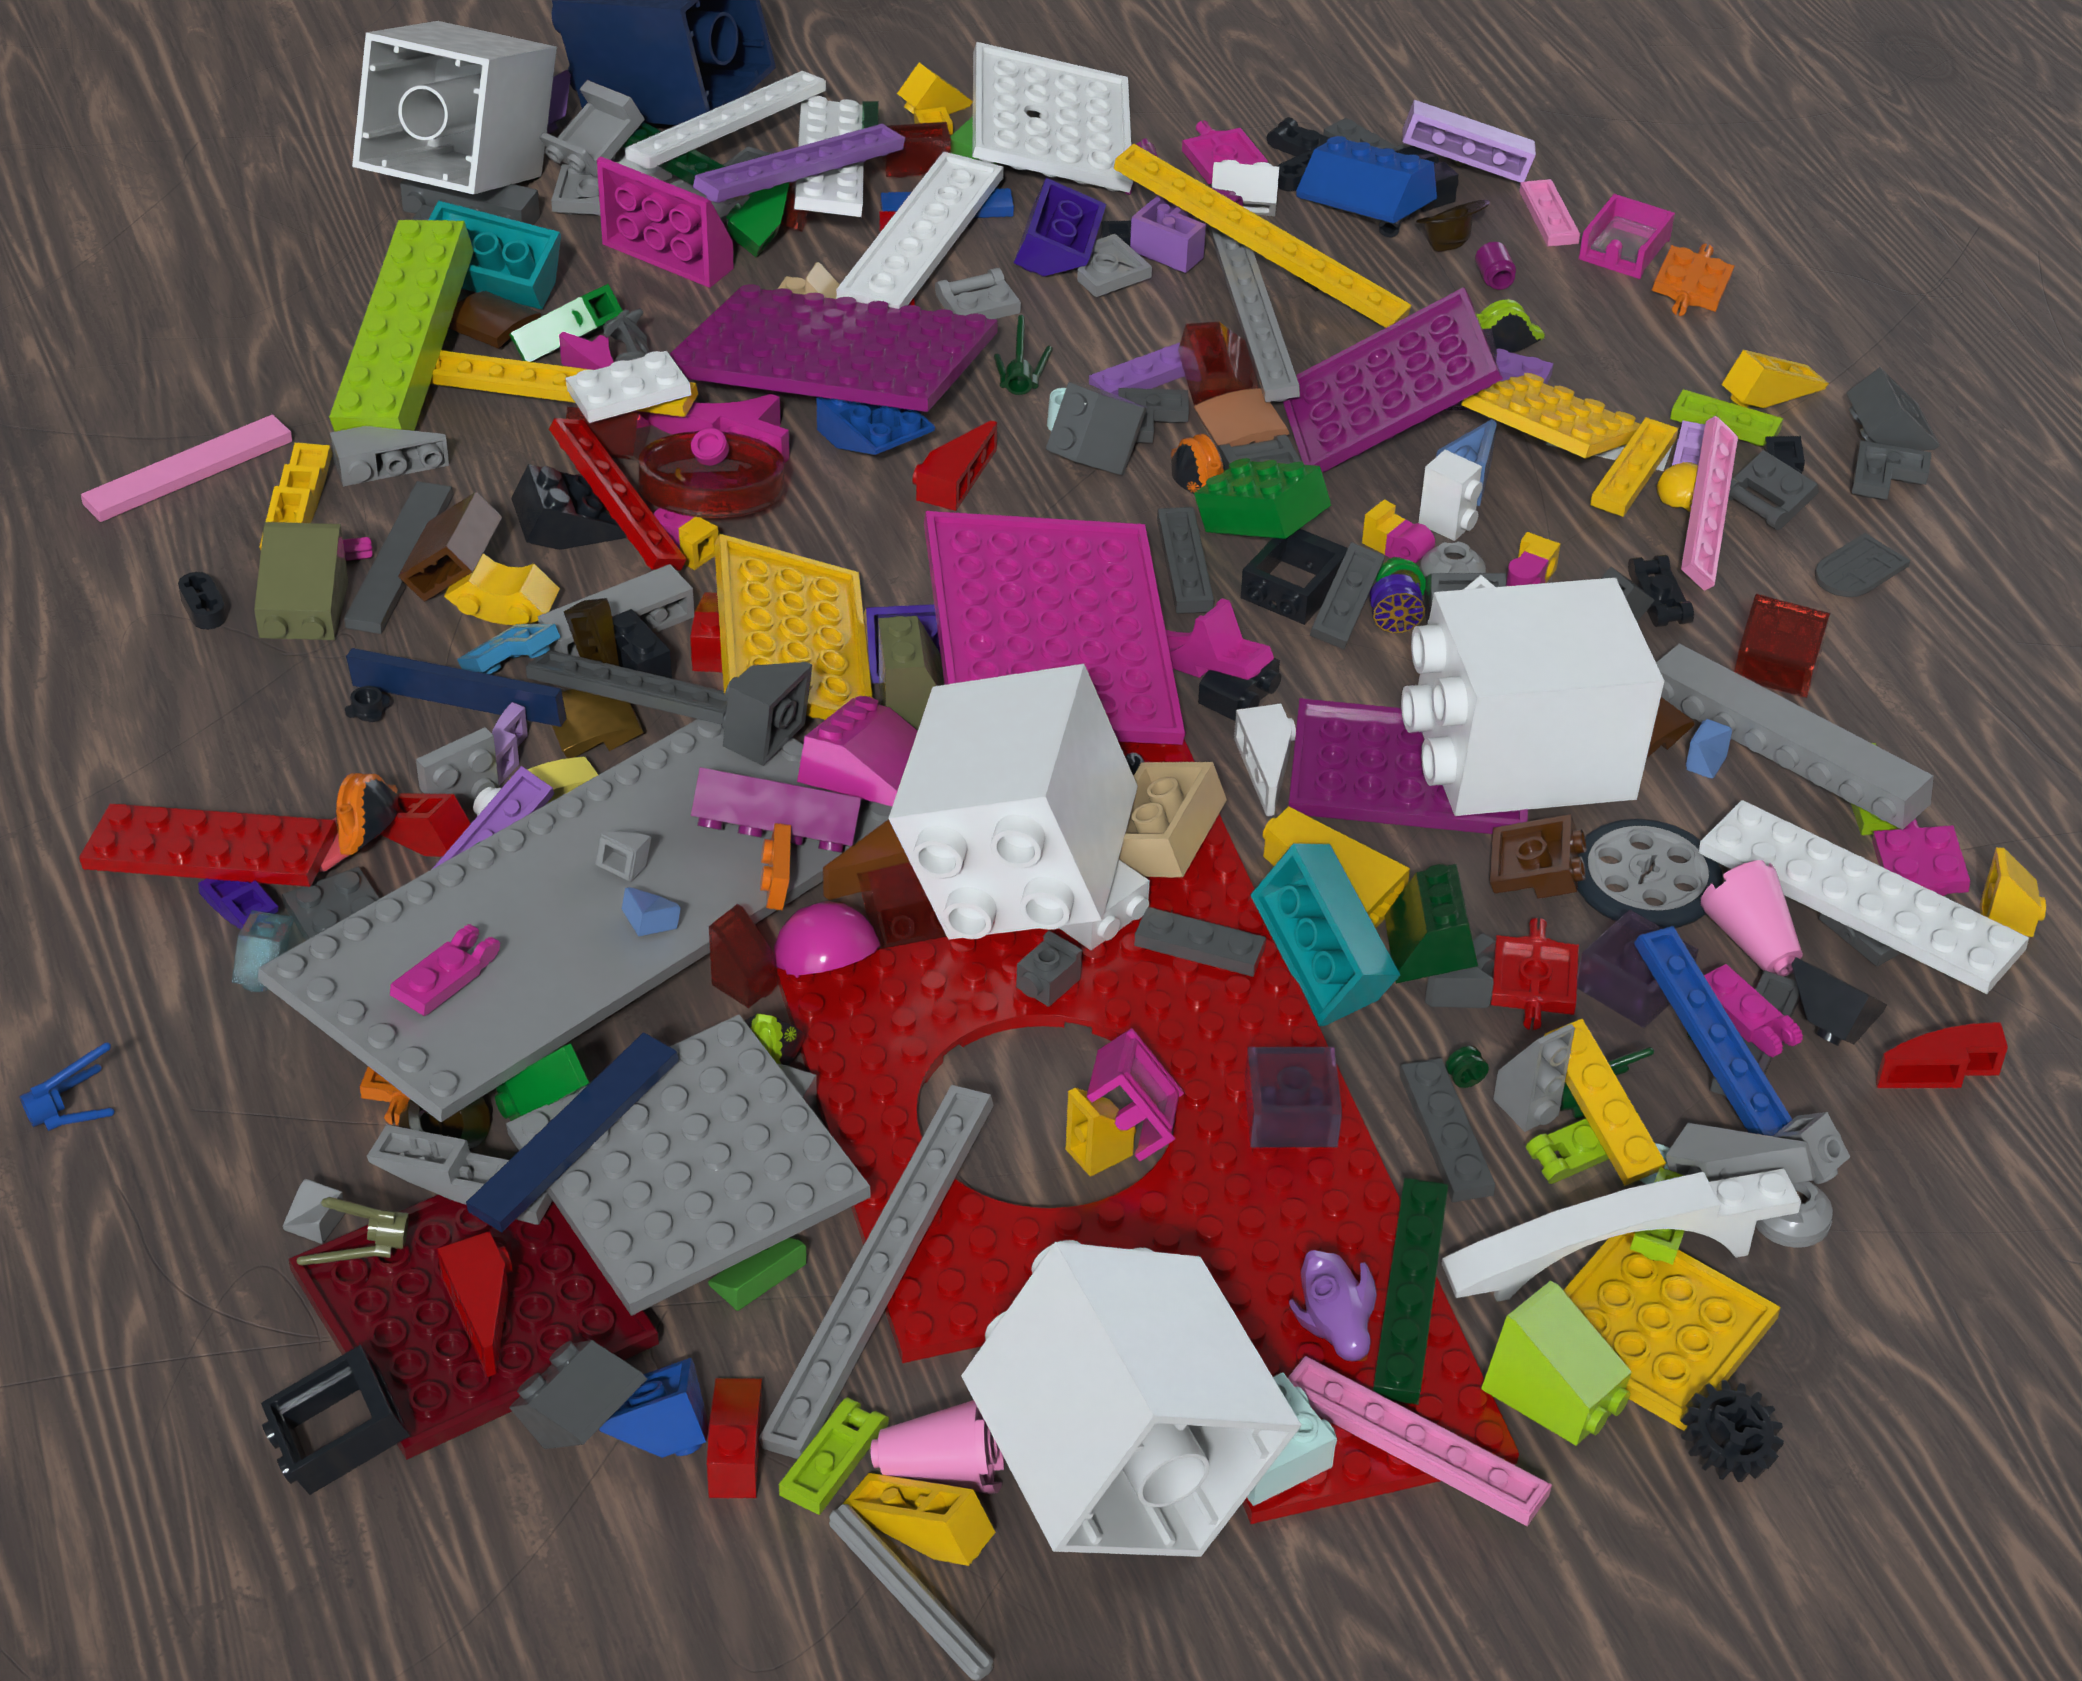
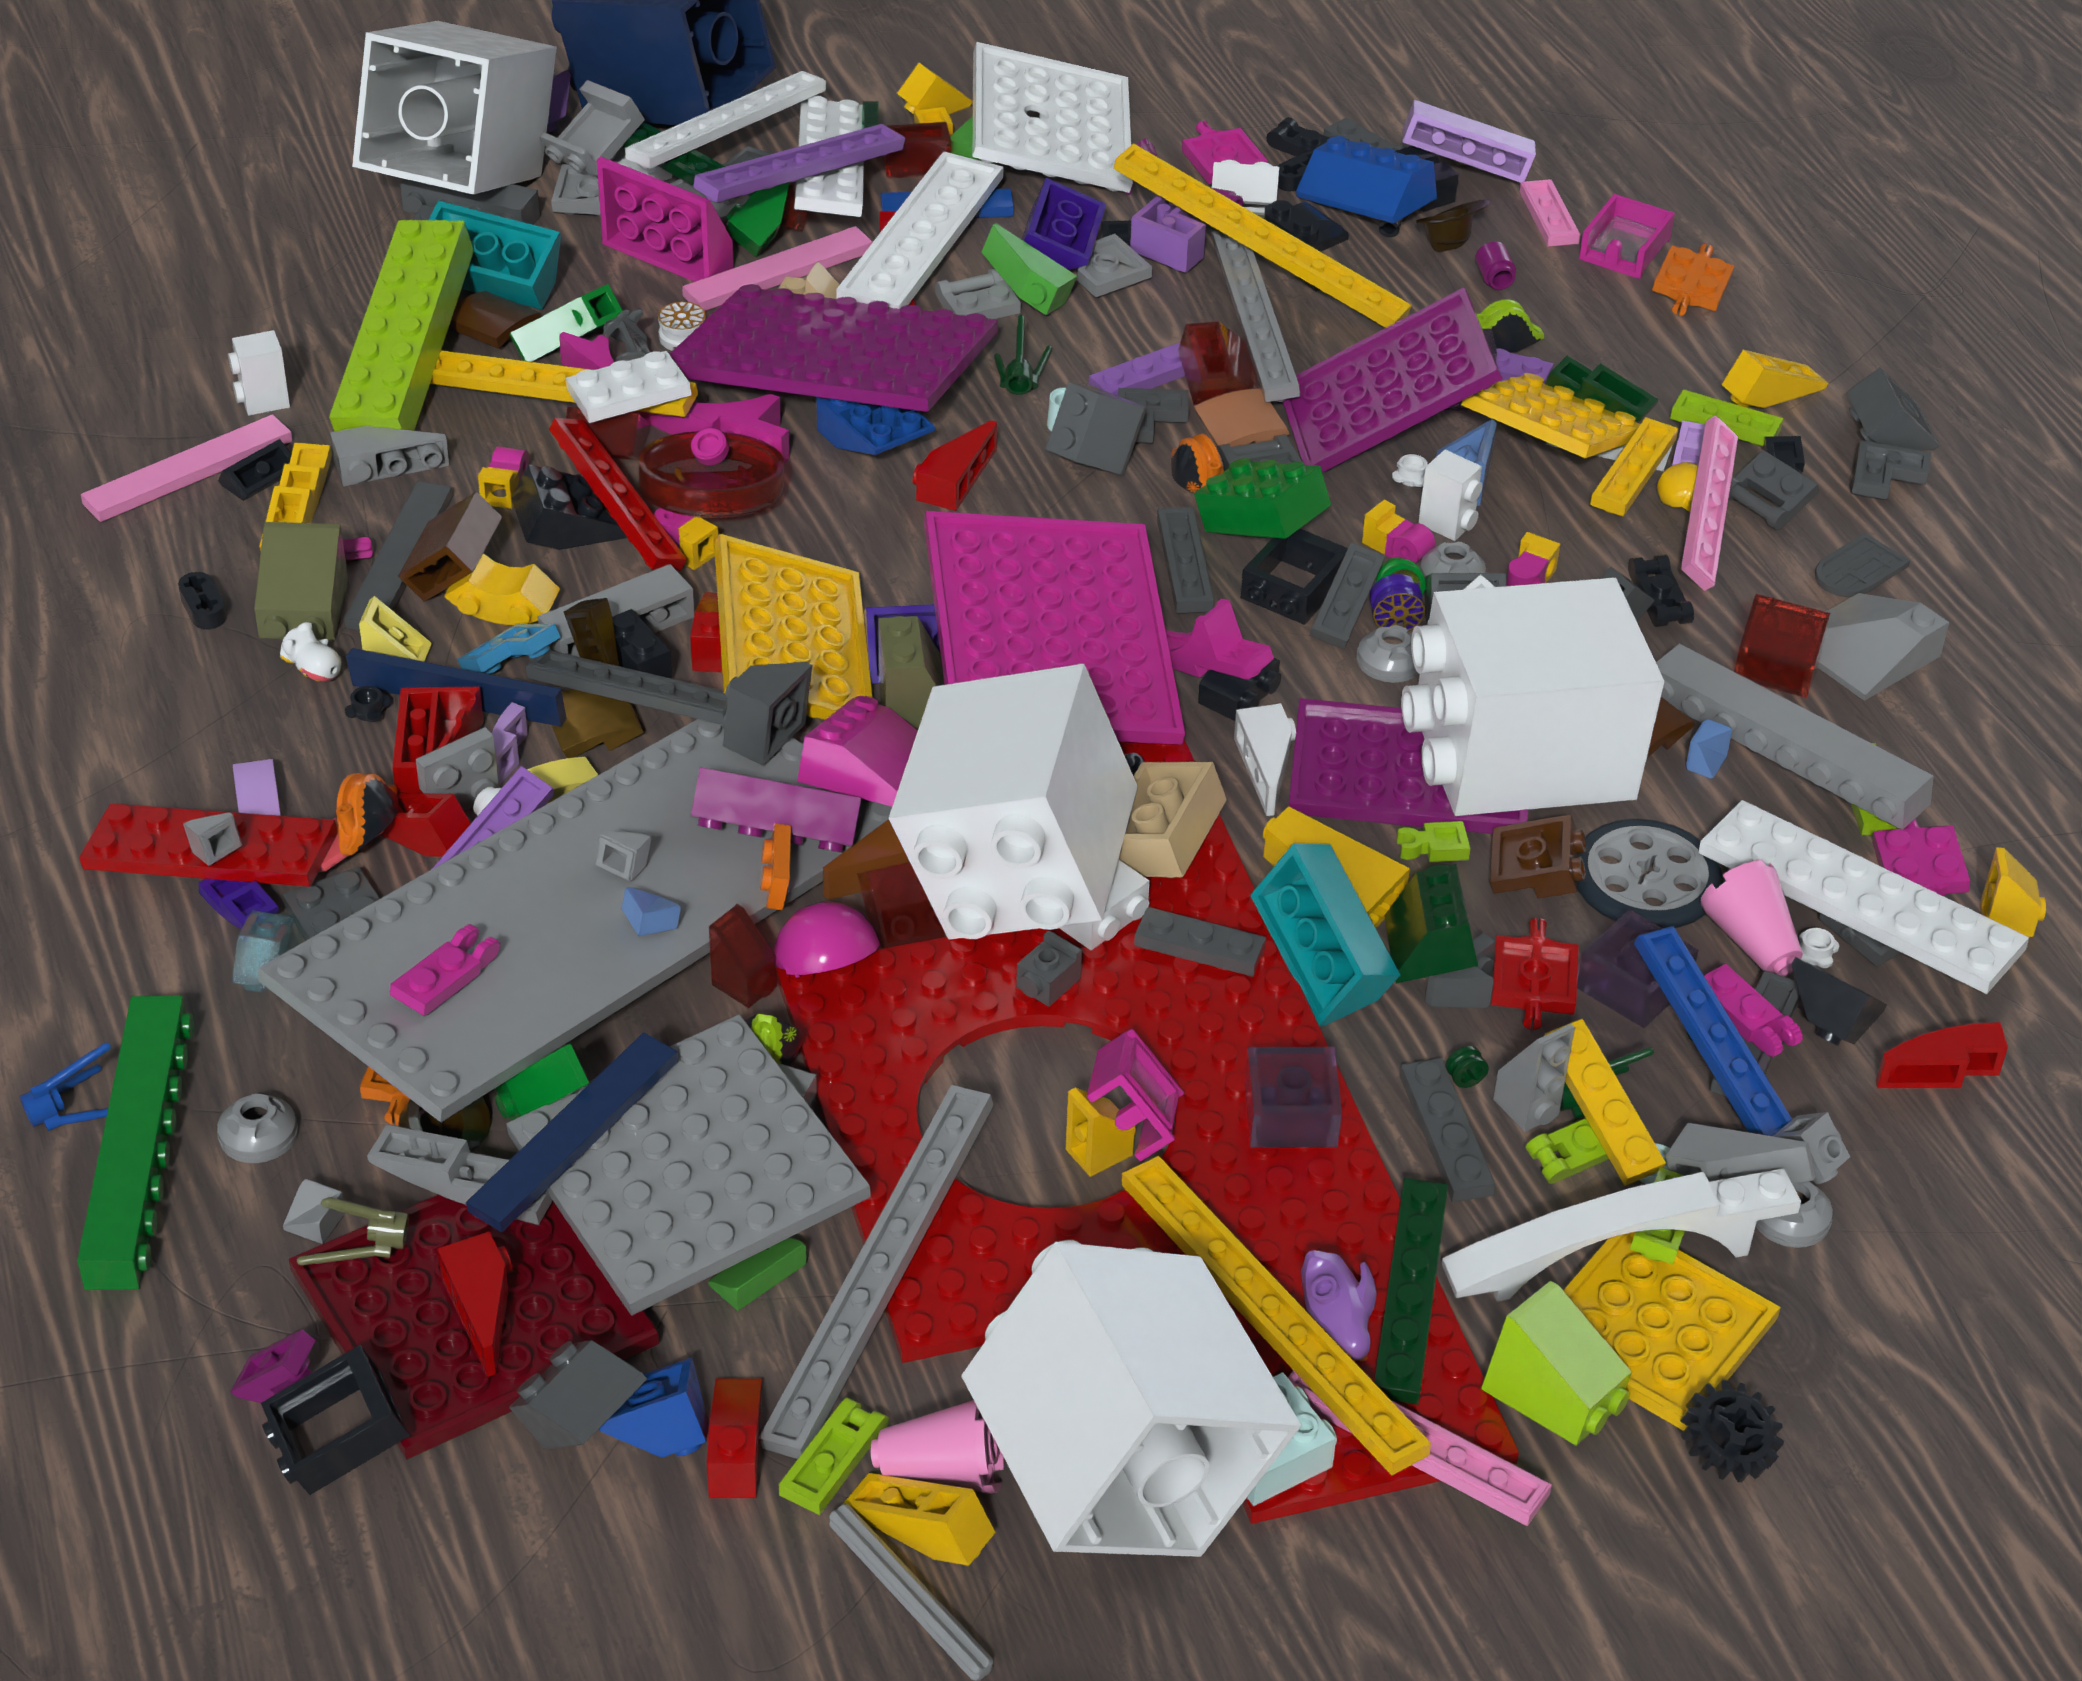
(135, 1144): none -> green brick
(213, 837): none -> light grey slope
(256, 471): none -> black slope
(256, 788): none -> lavender slope
(259, 1138): none -> light grey piece
(260, 373): none -> white brick
(274, 1368): none -> magenta slope
(311, 656): none -> white animal
(389, 634): none -> light yellow slope
(429, 721): none -> red wedge
(502, 473): none -> yellow leg
(678, 322): none -> white wheel
(773, 269): none -> bright pink tile
(1028, 271): none -> bright green slope
(1278, 1317): none -> yellow plate
(1306, 224): none -> black slope
(1386, 660): none -> light grey piece
(1410, 470): none -> white plate
(1438, 840): none -> lime plate
(1604, 386): none -> dark green slope
(1818, 947): none -> white plate
(1879, 642): none -> light grey slope

